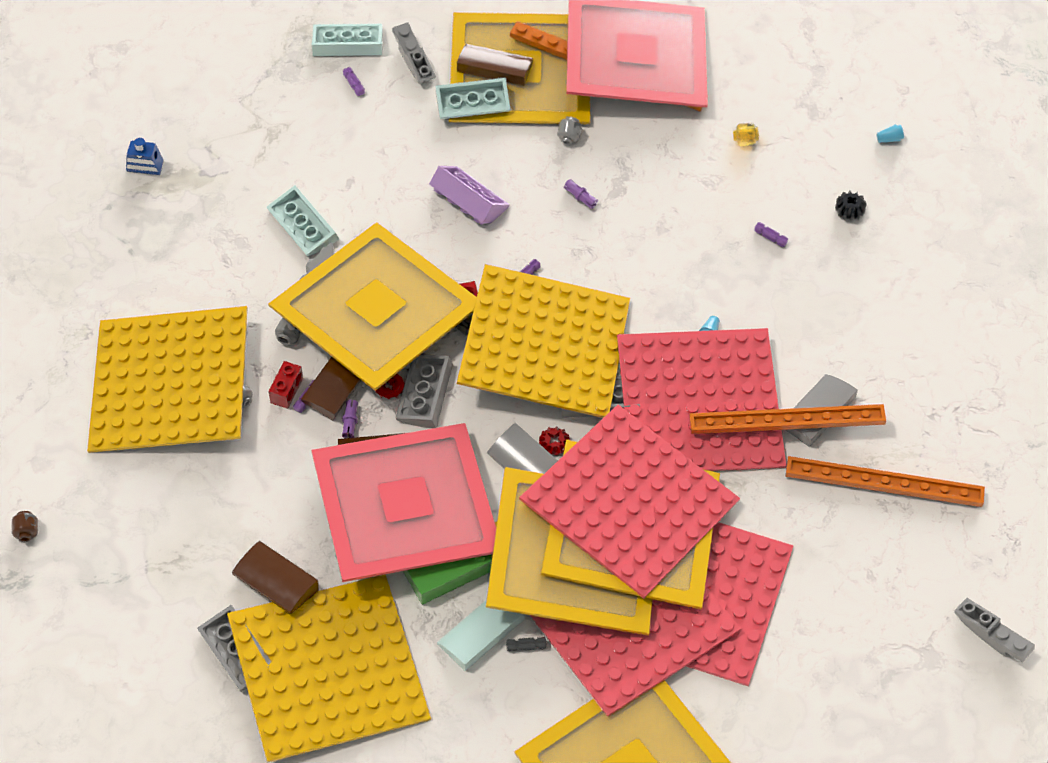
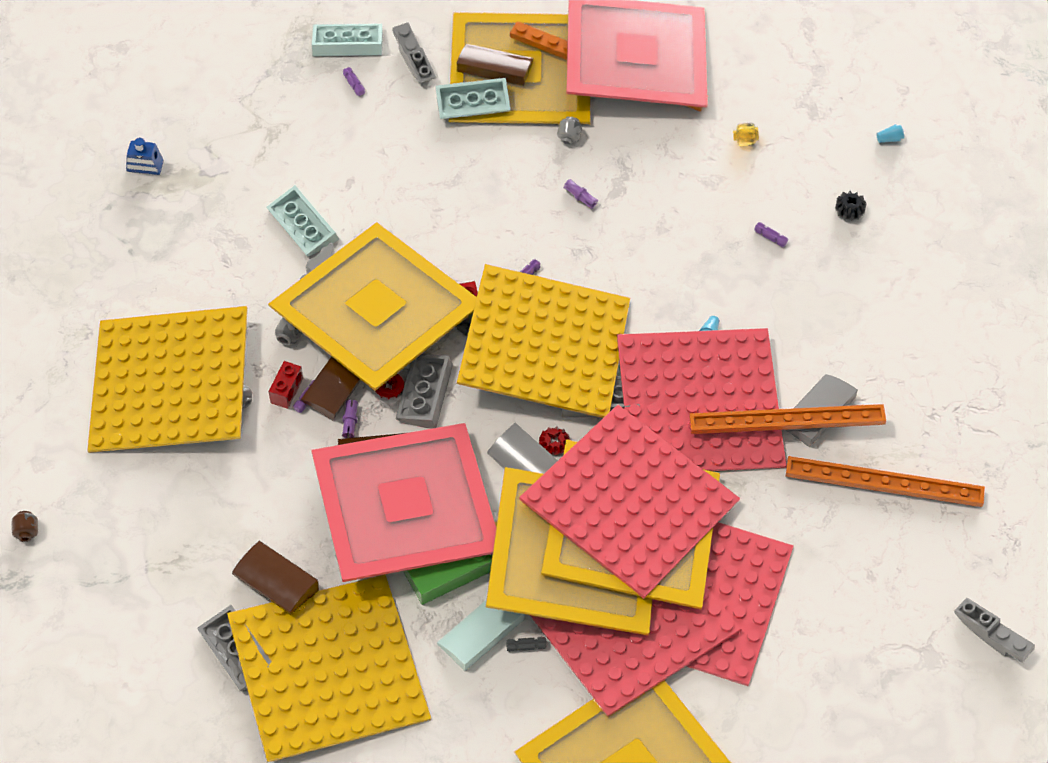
(468, 194): lavender slope -> none

